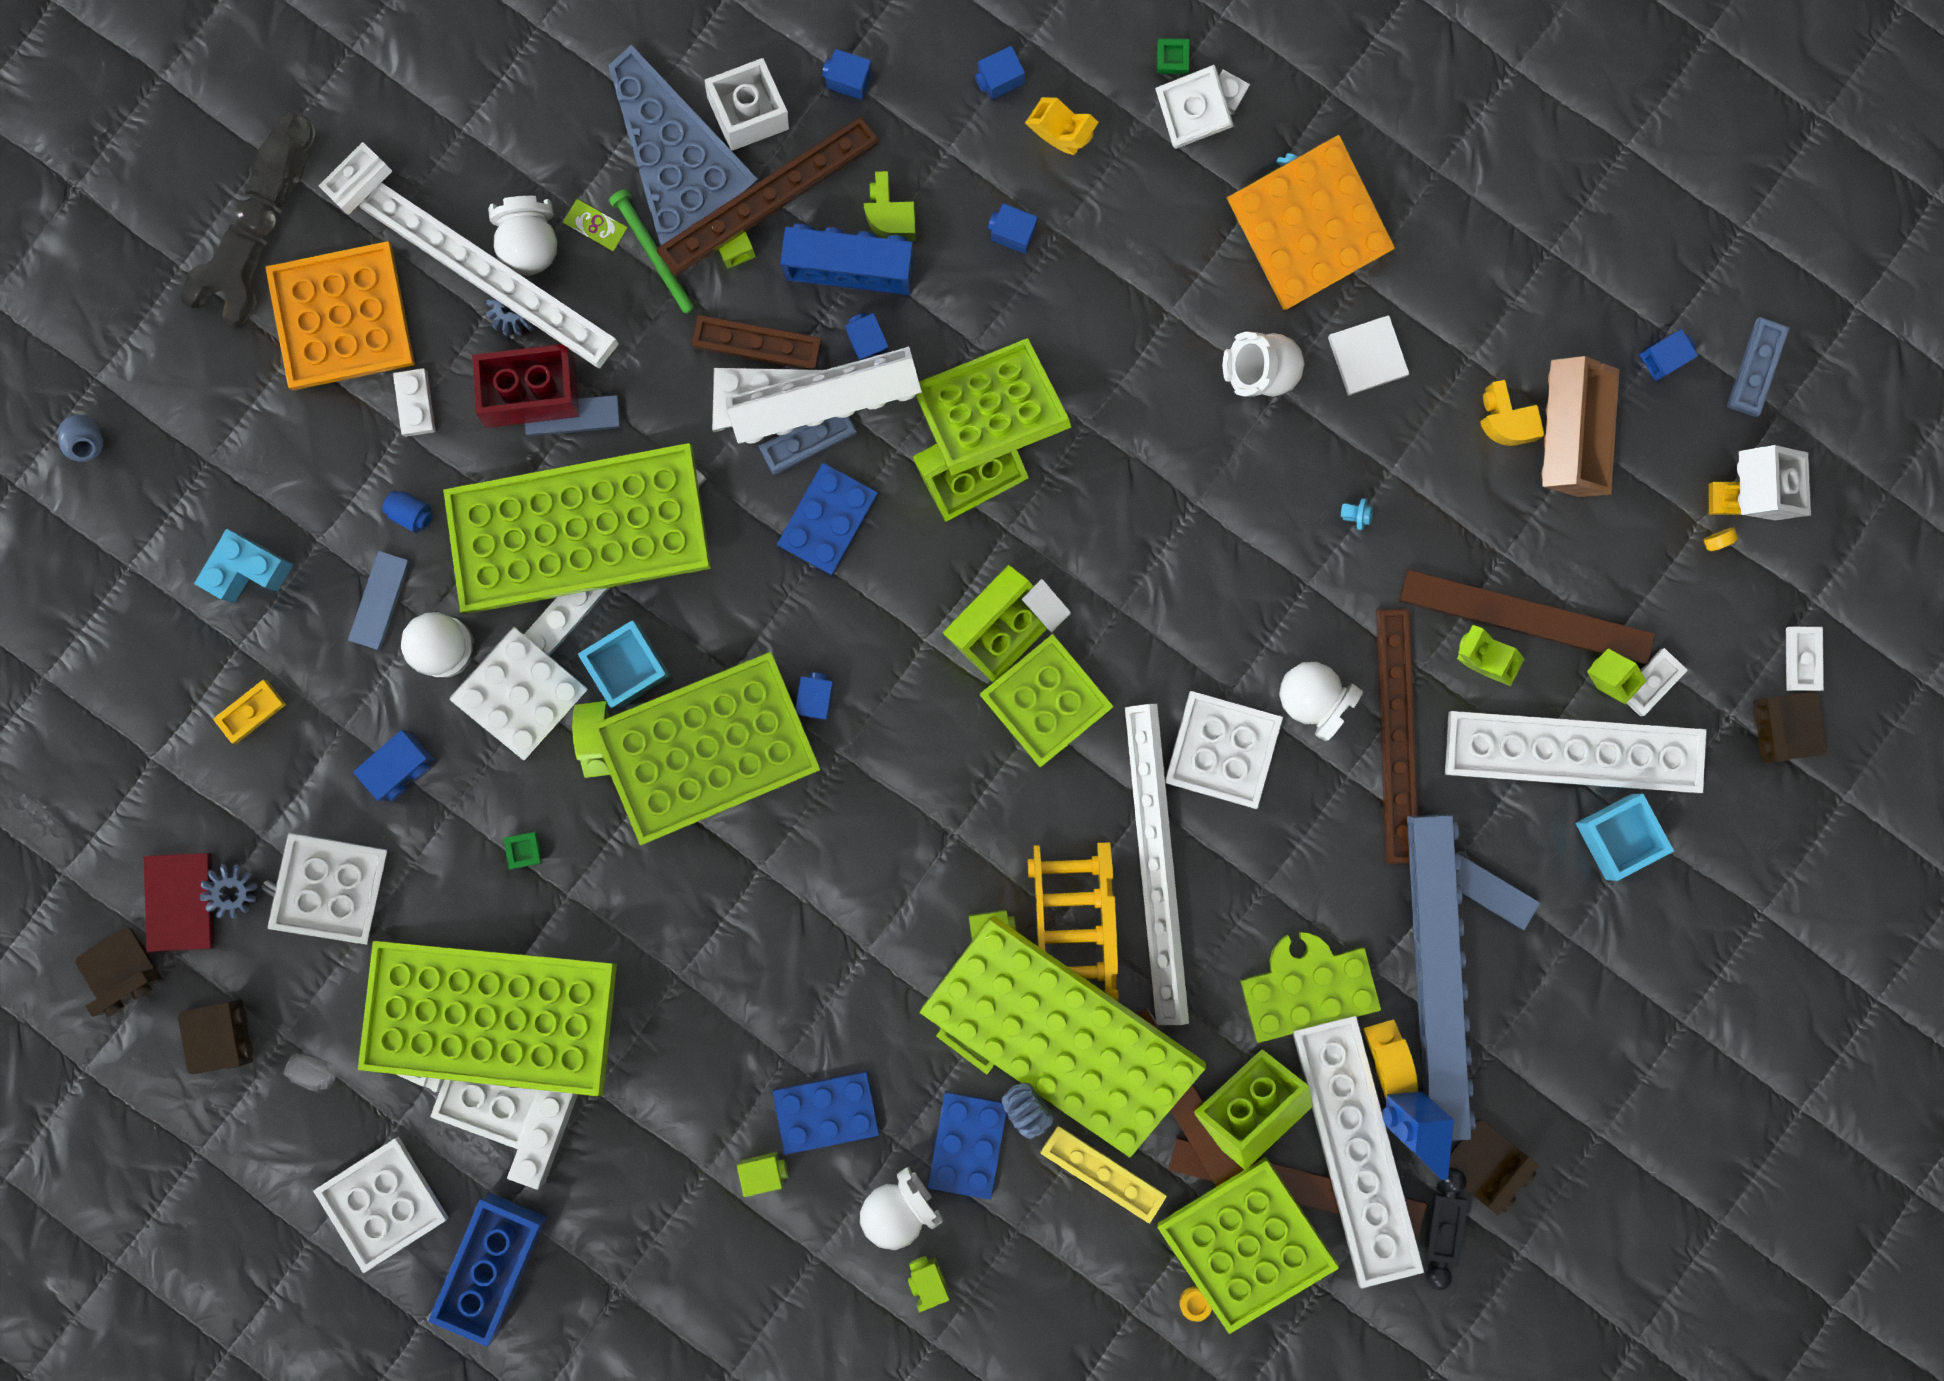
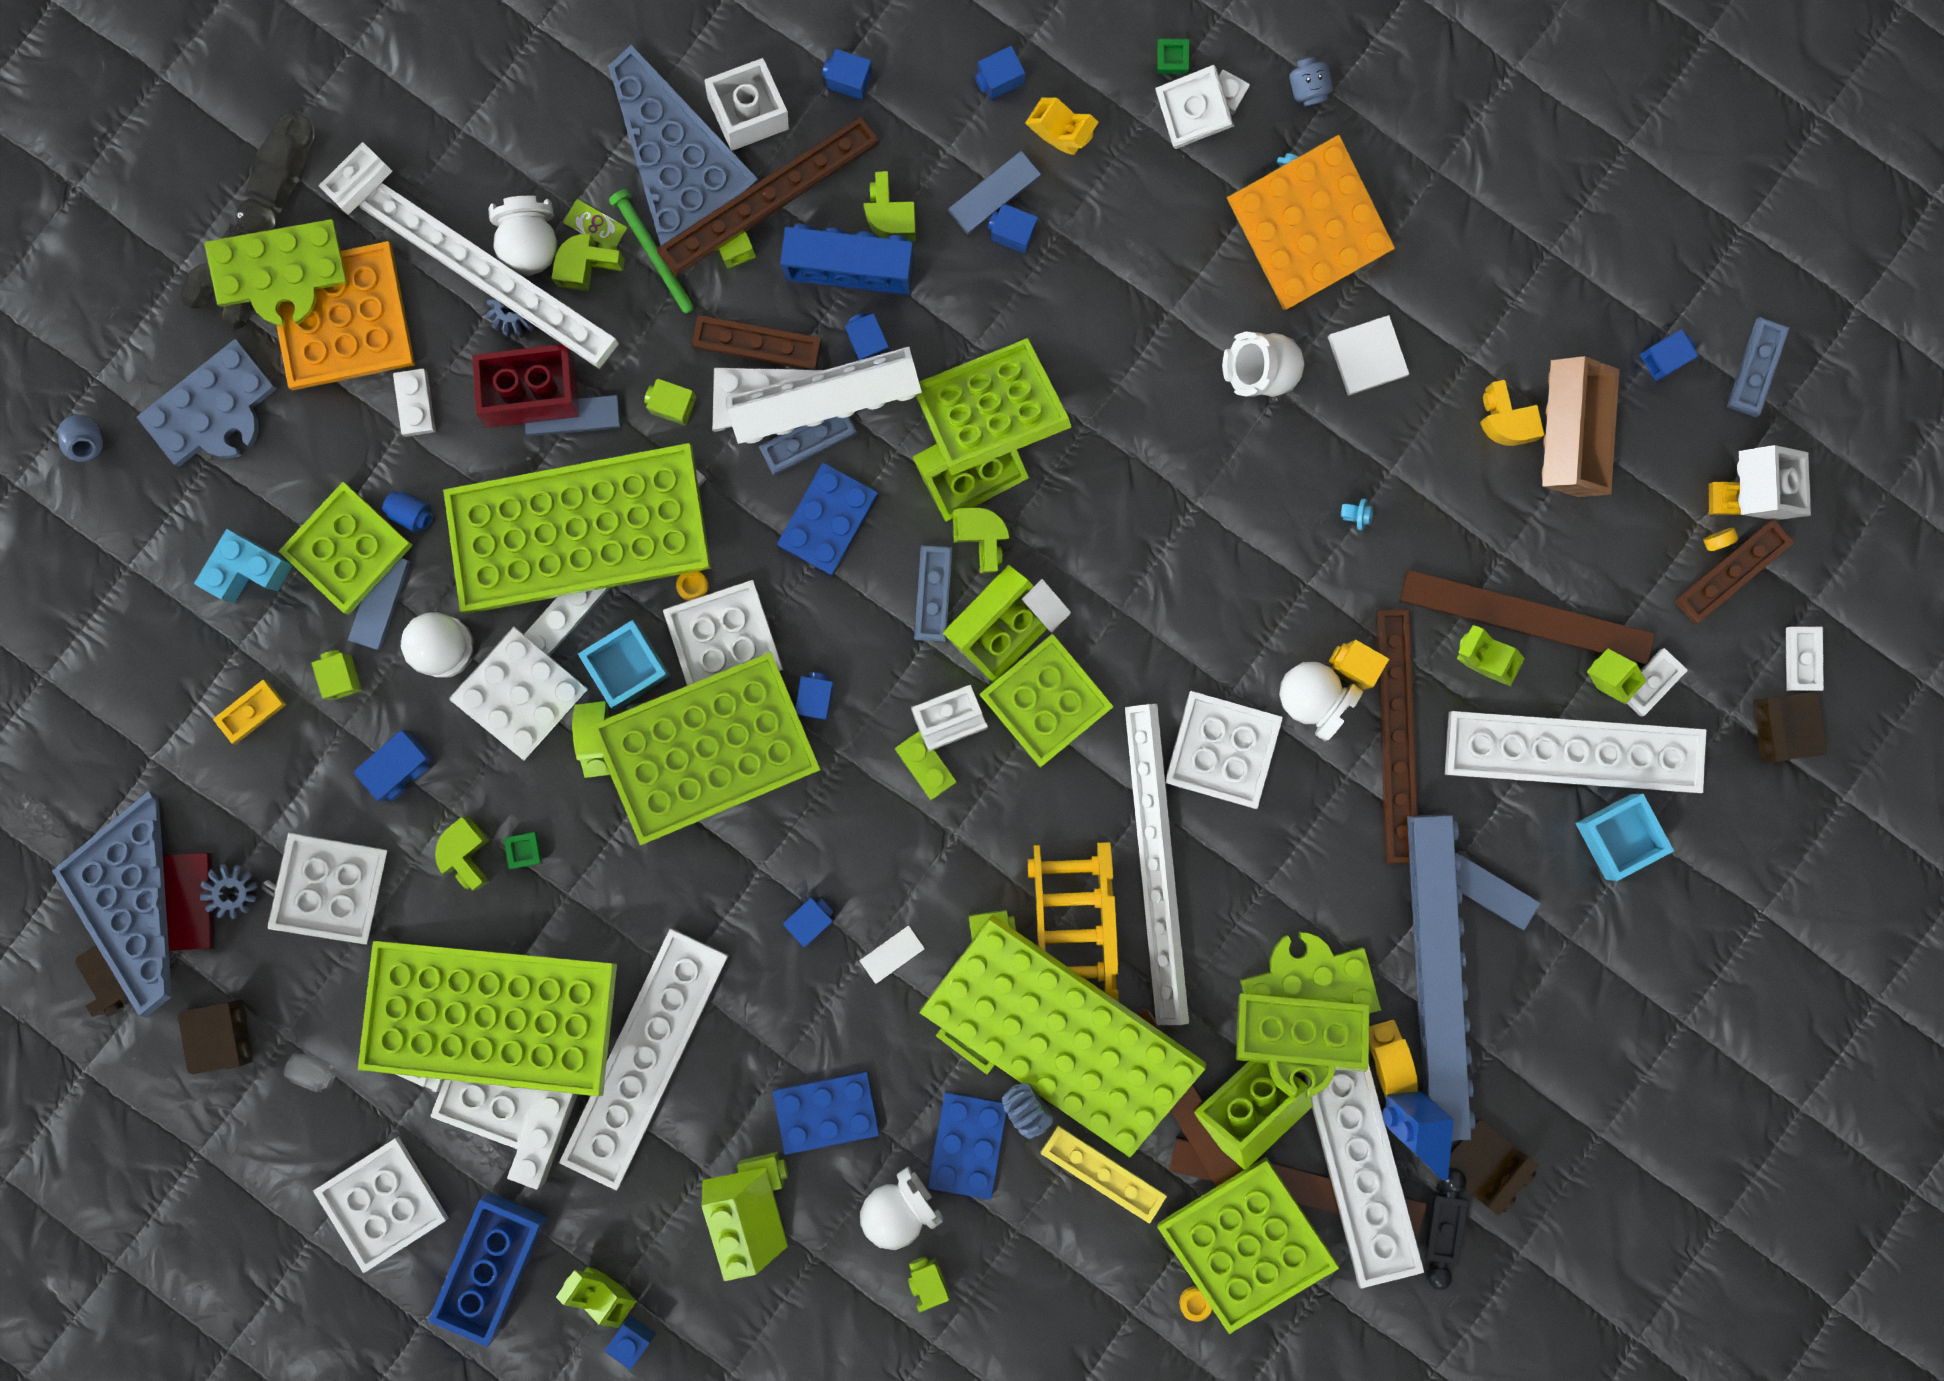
(121, 900): none -> sand blue wing
(210, 407): none -> sand blue plate
(277, 268): none -> lime plate
(336, 675): none -> lime brick
(345, 548): none -> lime plate
(455, 852): none -> lime brick
(578, 256): none -> lime brick
(598, 1295): none -> lime brick
(630, 1342): none -> blue brick
(644, 1059): none -> white plate
(670, 401): none -> lime brick
(692, 585): none -> yellow tile
(720, 631): none -> white plate
(743, 1222): none -> lime slope
(810, 920): none -> blue brick
(892, 954): none -> white sticker
(925, 766): none -> lime plate
(933, 593): none -> sand blue tile
(949, 718): none -> white plate
(982, 527): none -> lime brick
(995, 190): none -> sand blue tile
(1302, 1038): none -> lime plate
(1311, 81): none -> sand blue head
(1358, 664): none -> yellow brick
(1733, 571): none -> reddish brown plate

